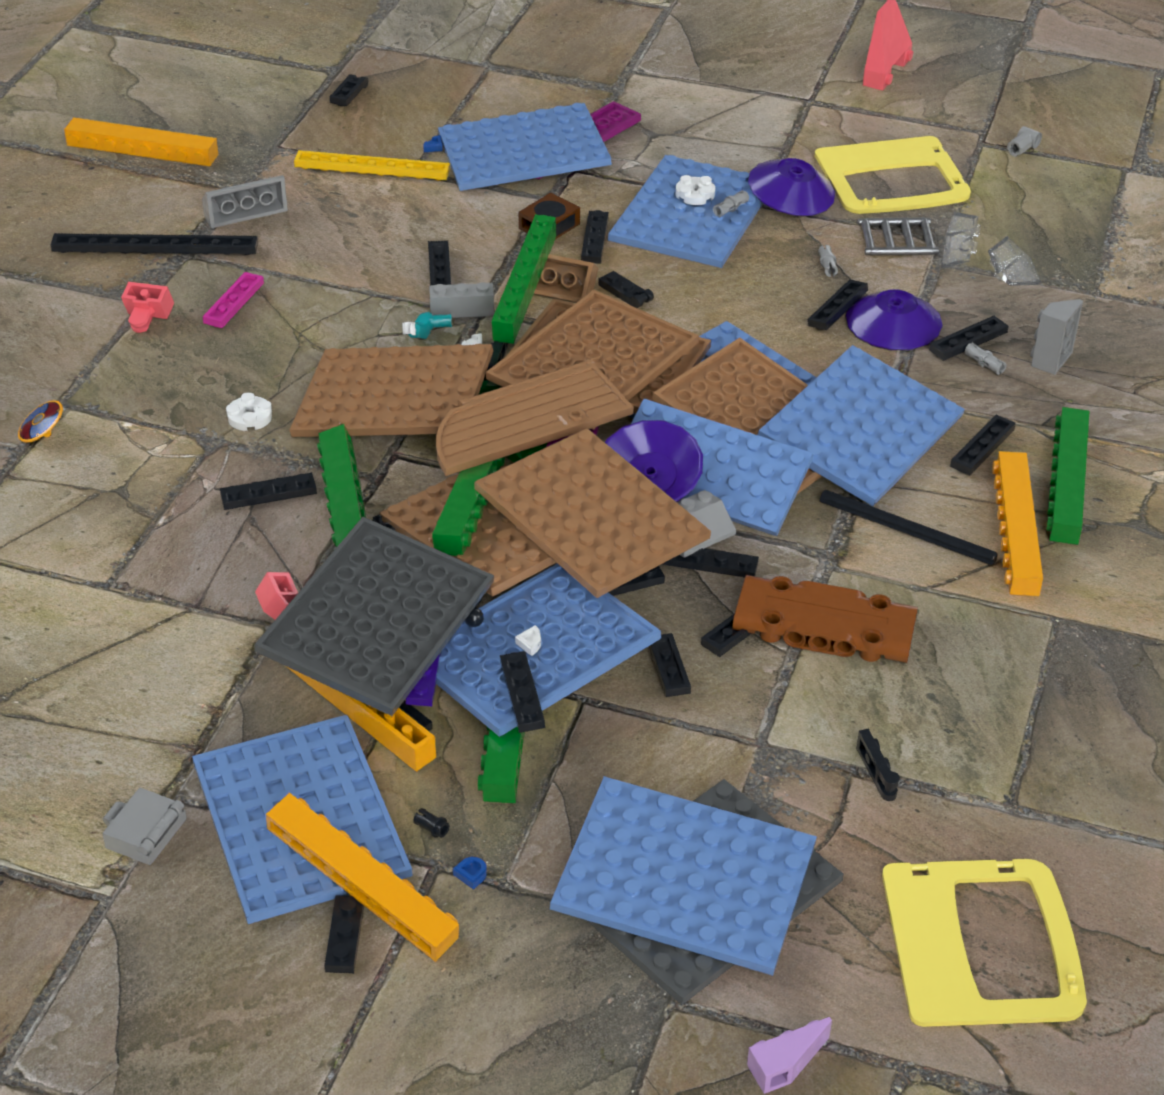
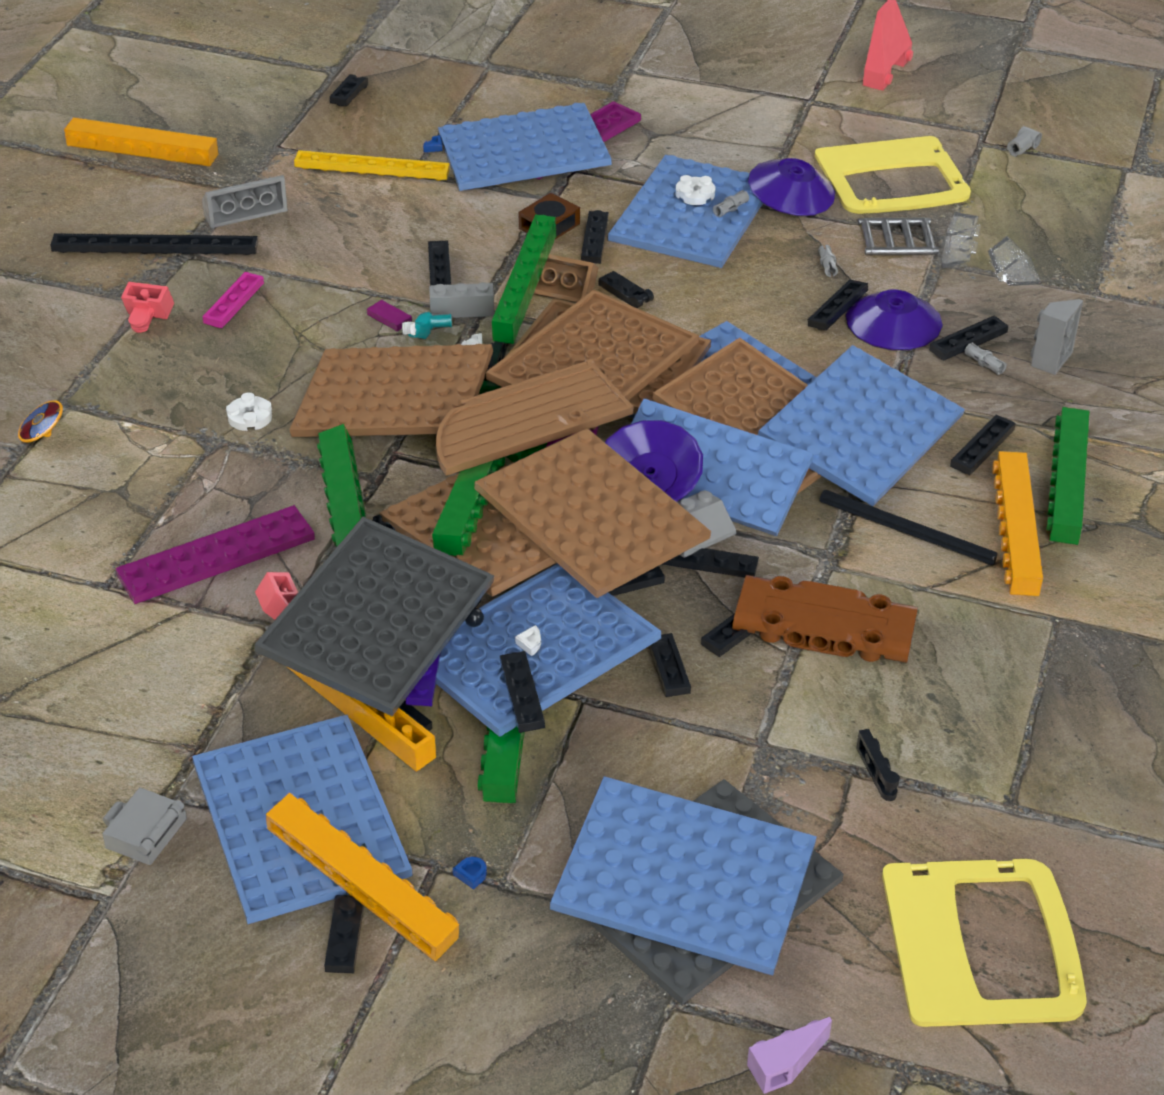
(214, 554): none -> magenta plate
(268, 491): black plate -> none
(388, 315): none -> magenta tile
(436, 825): black pin -> none

